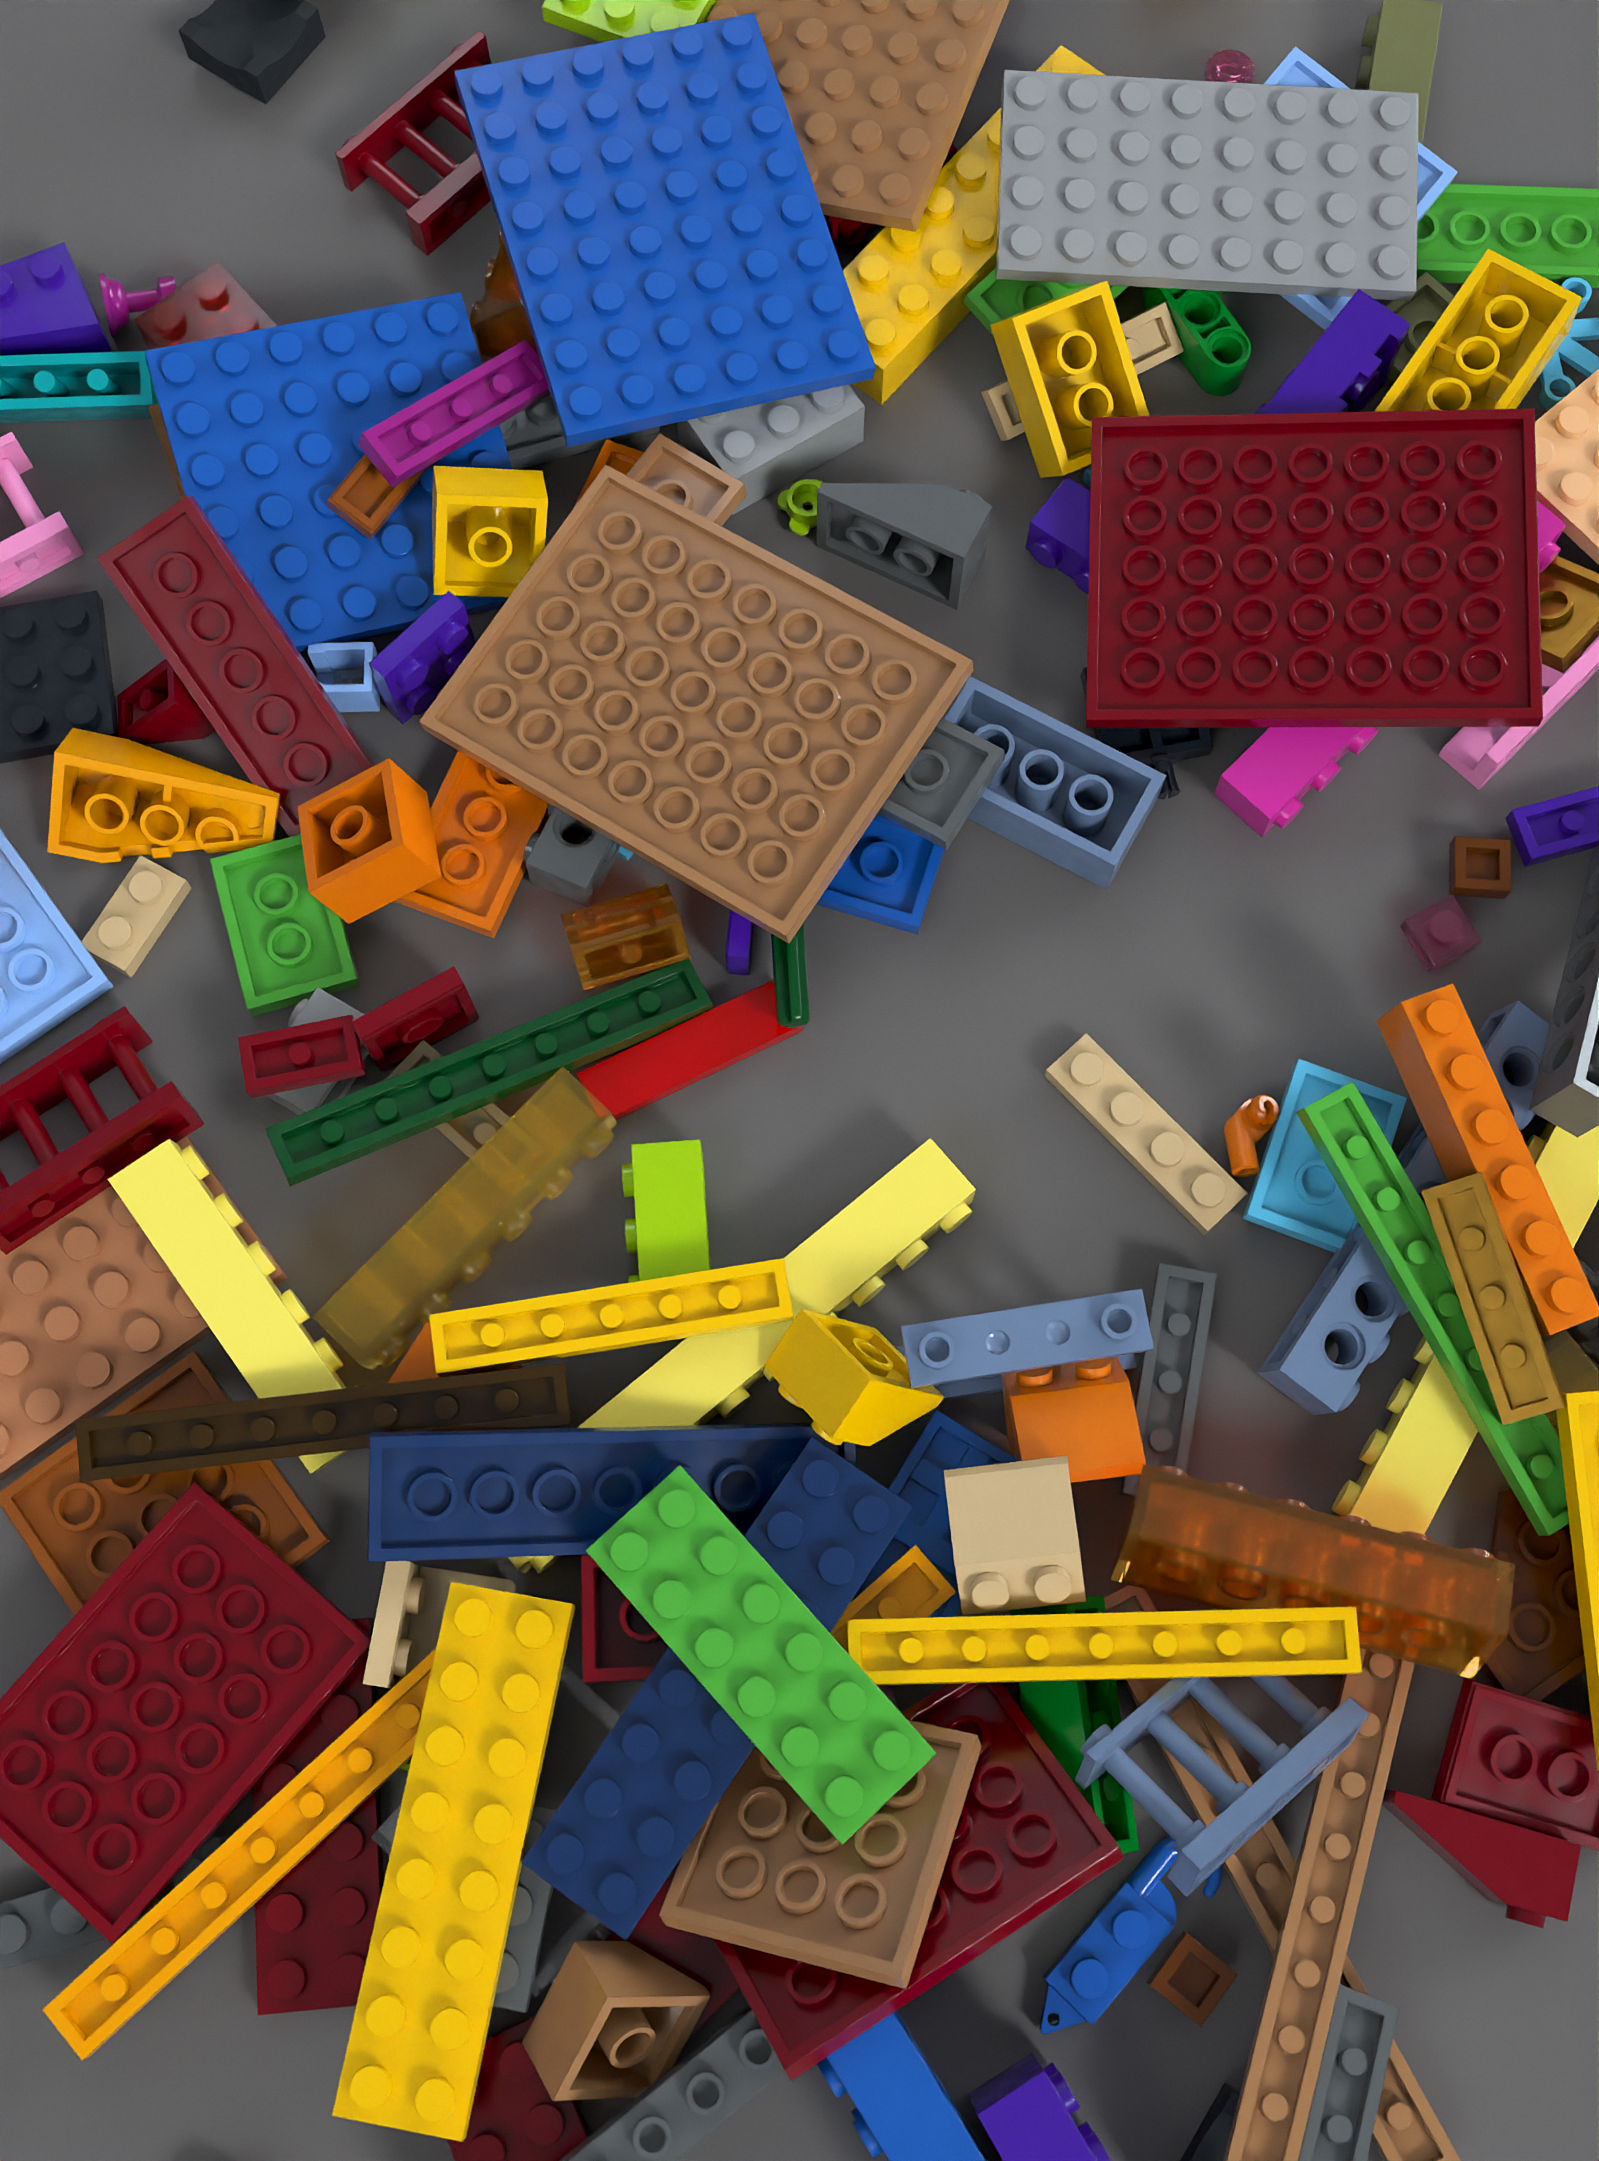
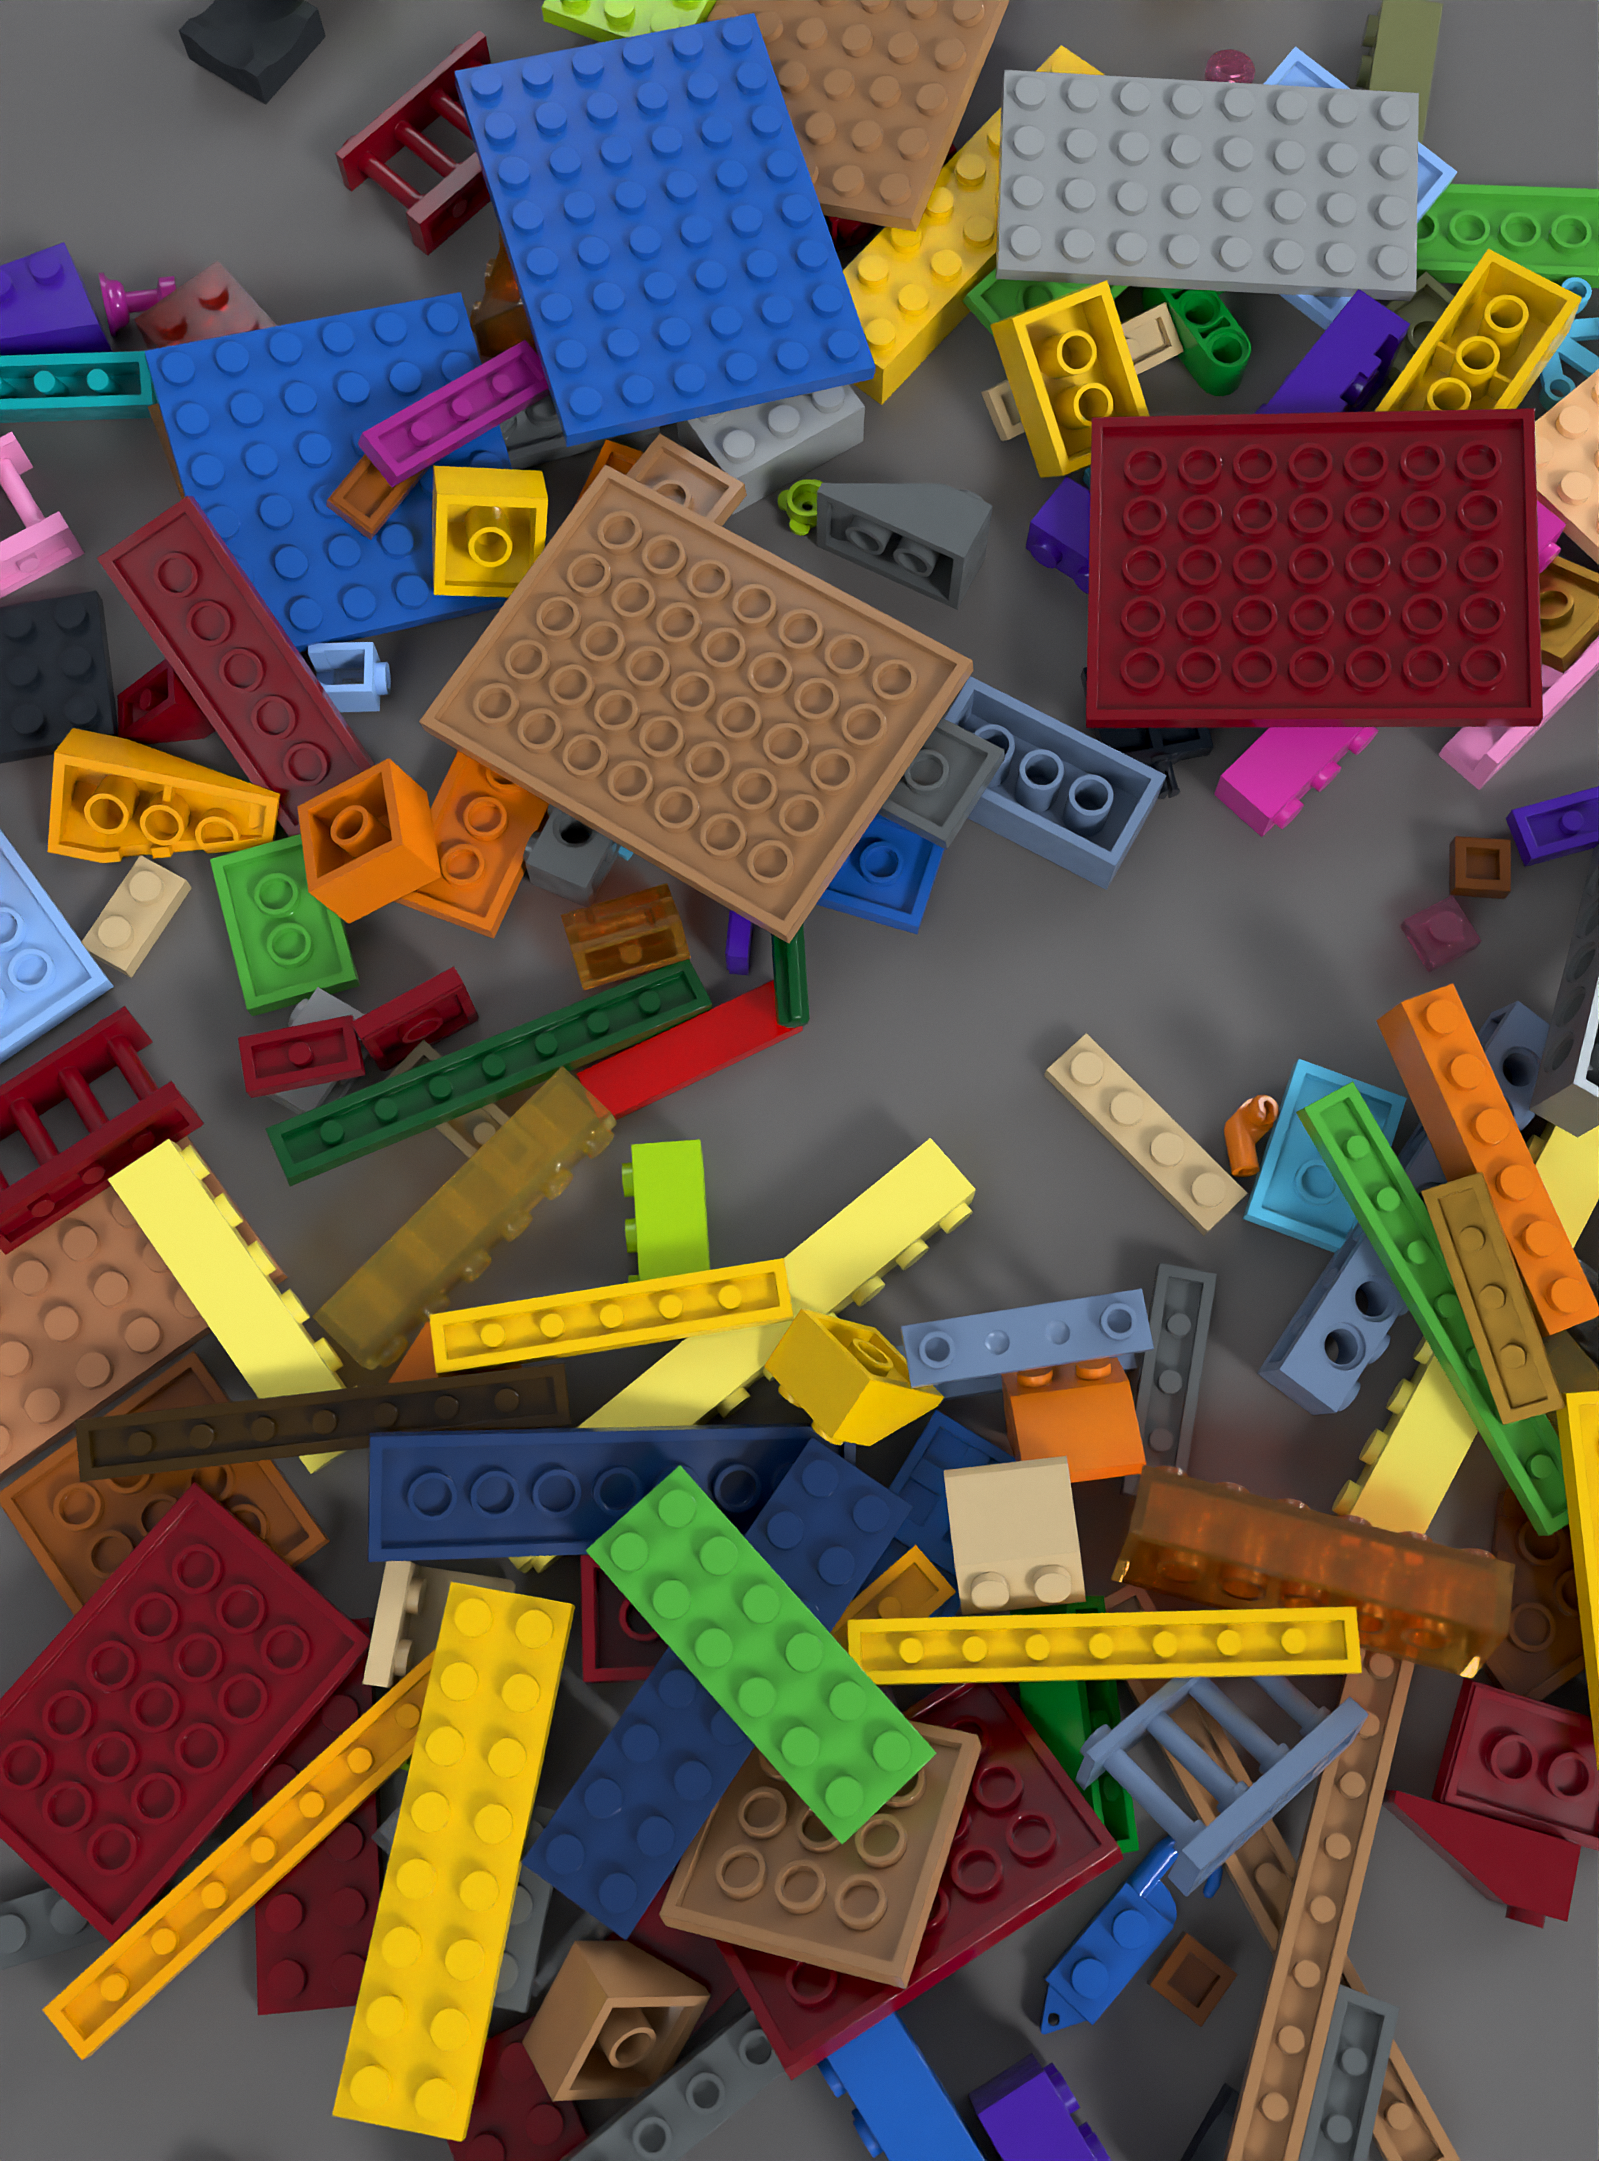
(423, 658): dark purple plate -> none

